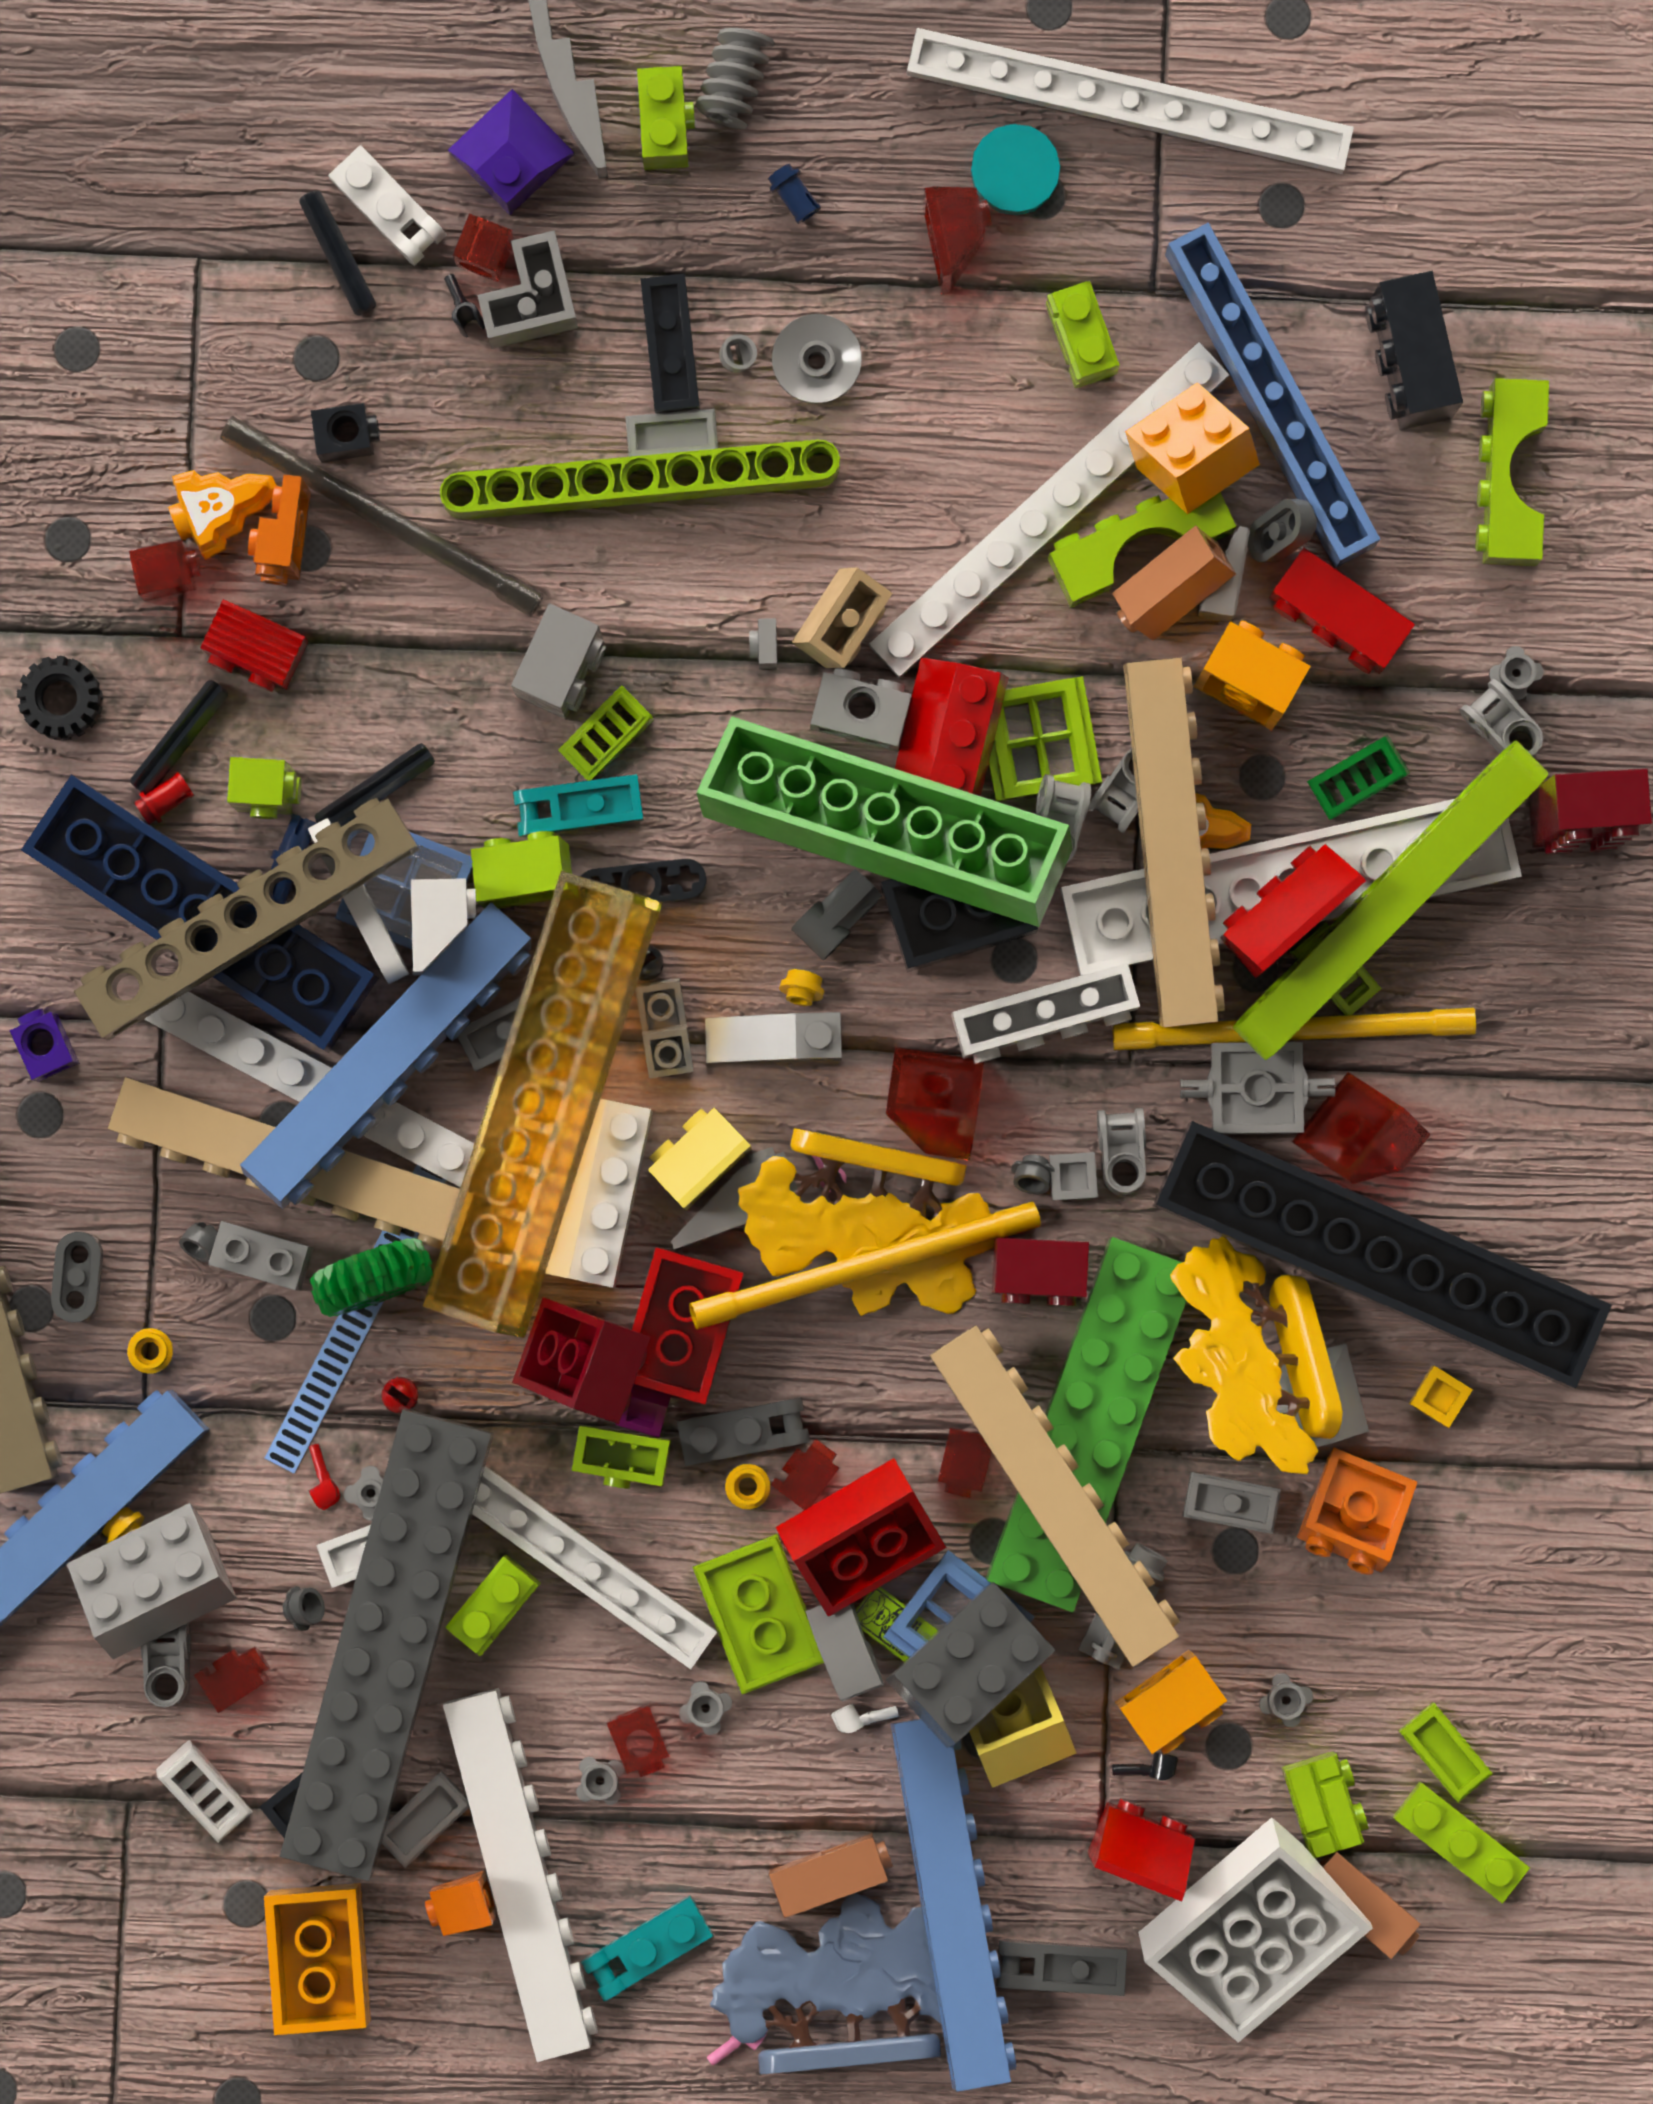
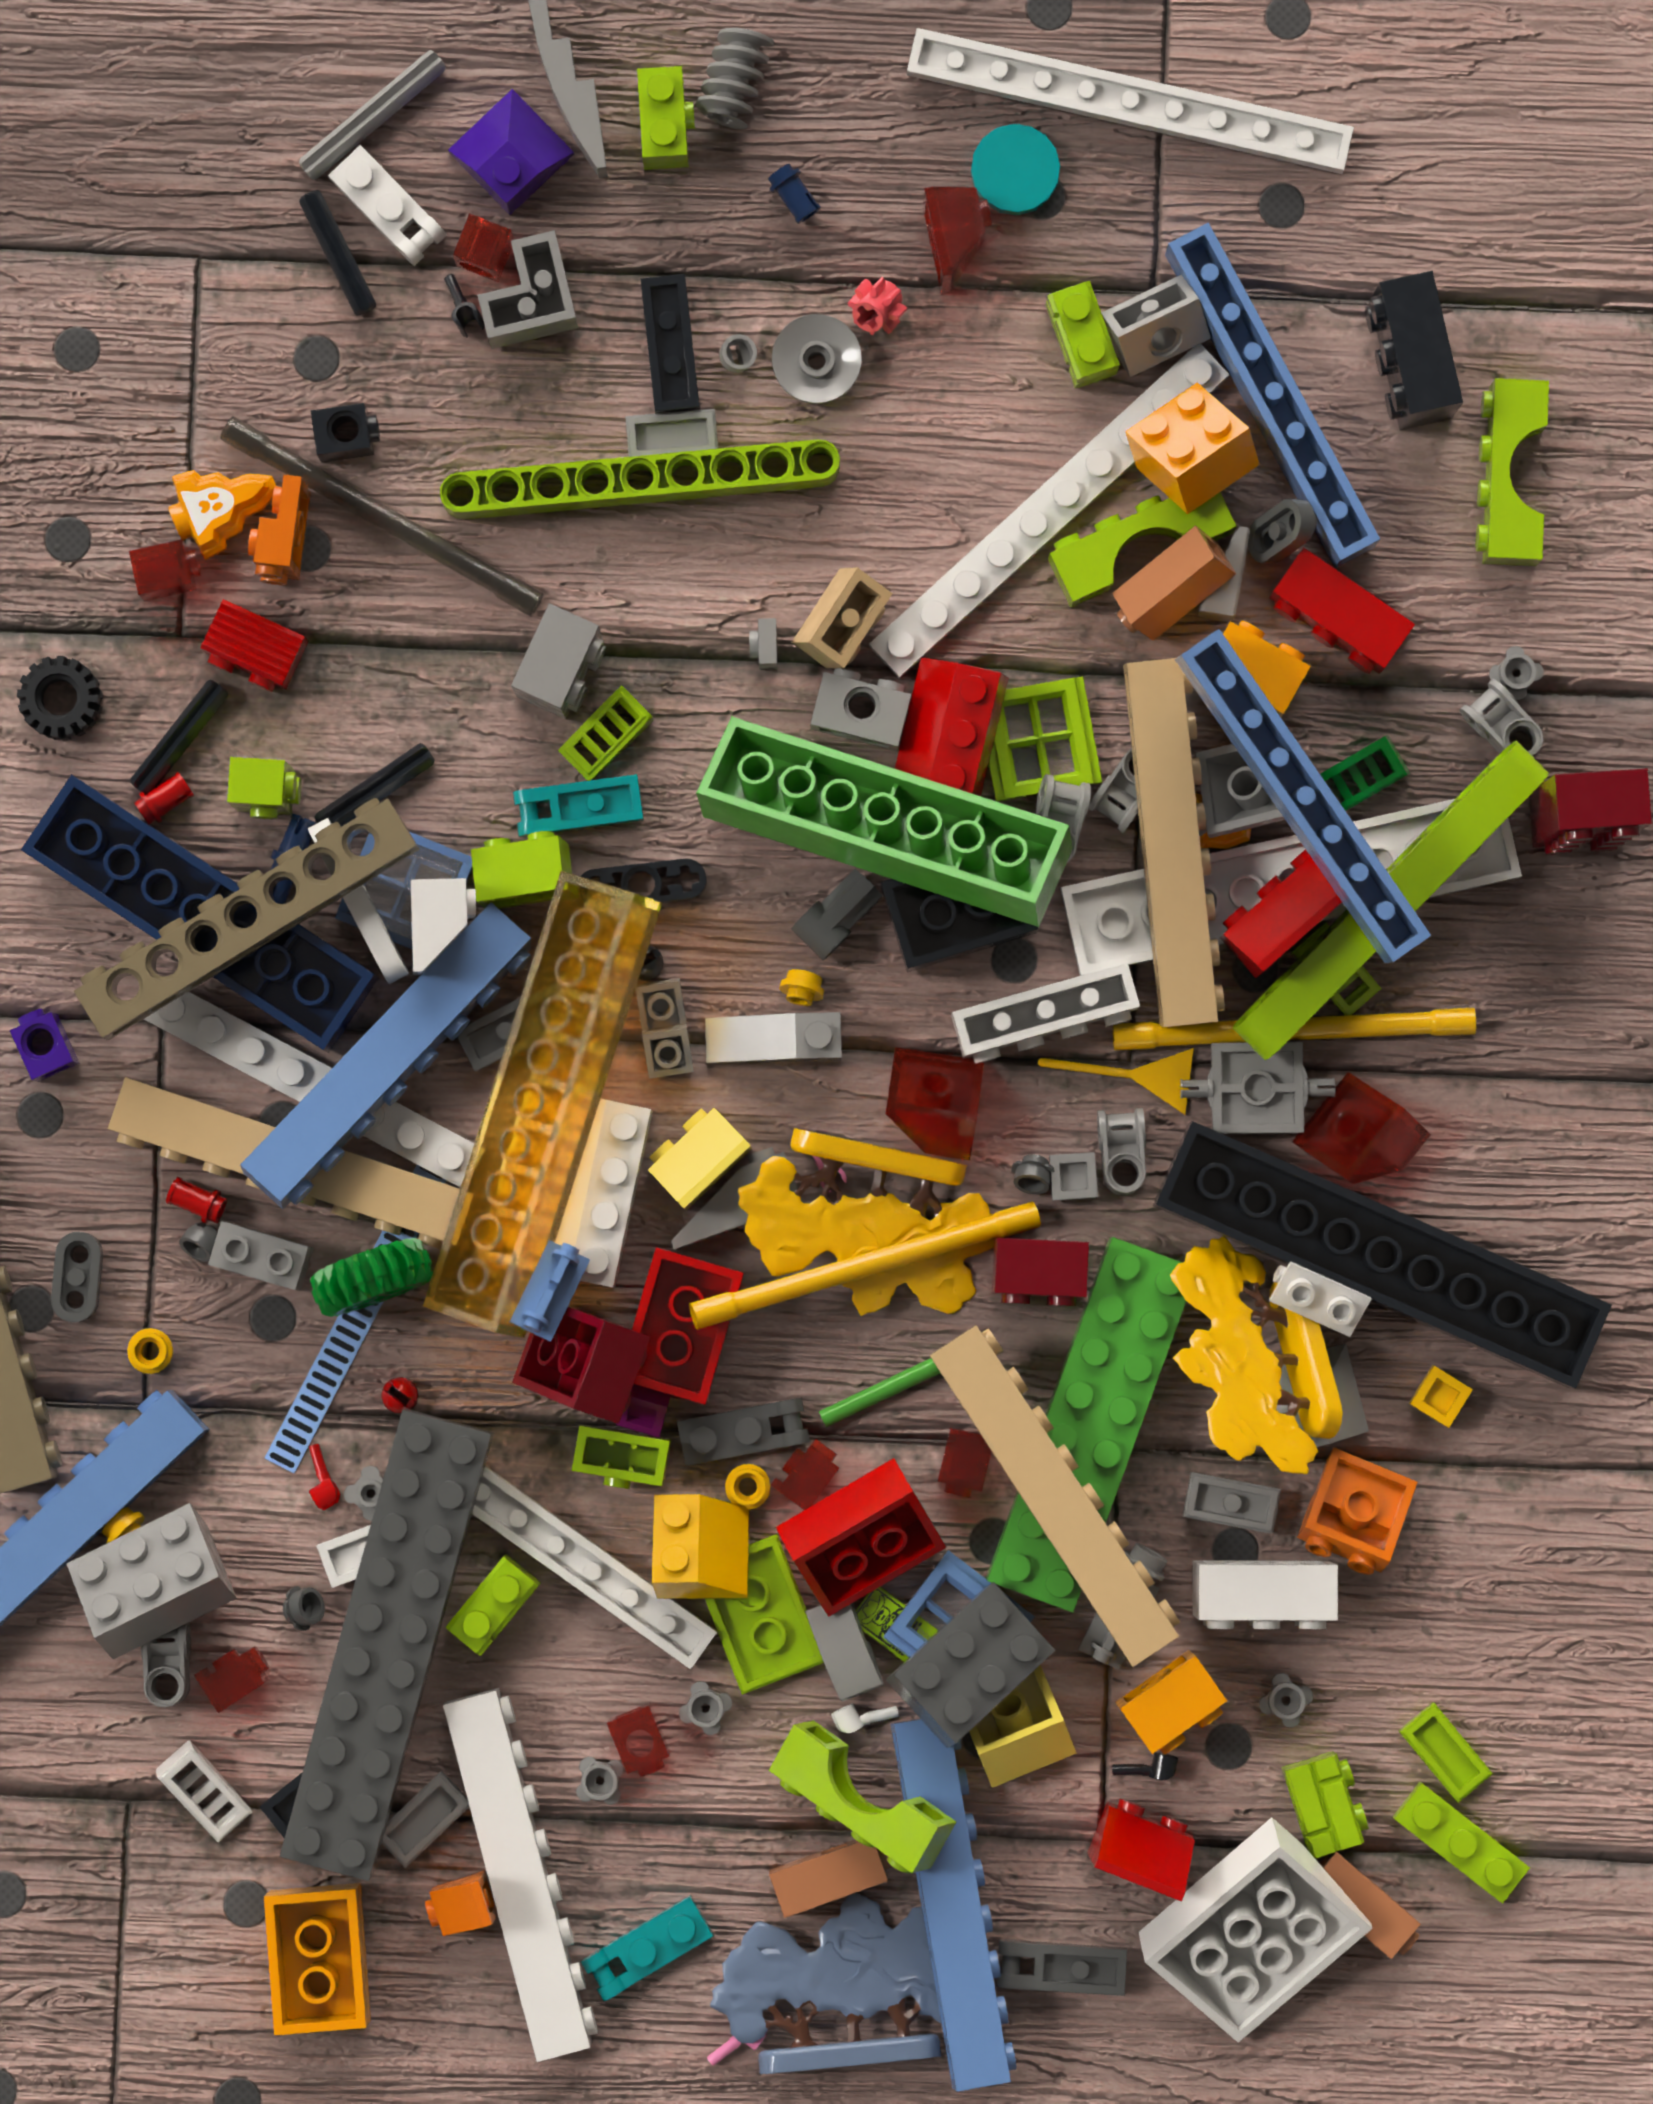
(197, 1200): none -> red pin
(372, 114): none -> light grey axle
(550, 1290): none -> medium blue hinge
(699, 1548): none -> yellow slope
(816, 1767): none -> lime arch
(877, 306): none -> coral gear
(879, 1392): none -> bright green bar
(1156, 325): none -> light grey brick
(1158, 1077): none -> yellow piece
(1232, 793): none -> light grey slope
(1265, 1593): none -> white brick
(1302, 797): none -> medium blue brick
(1318, 1298): none -> white hinge

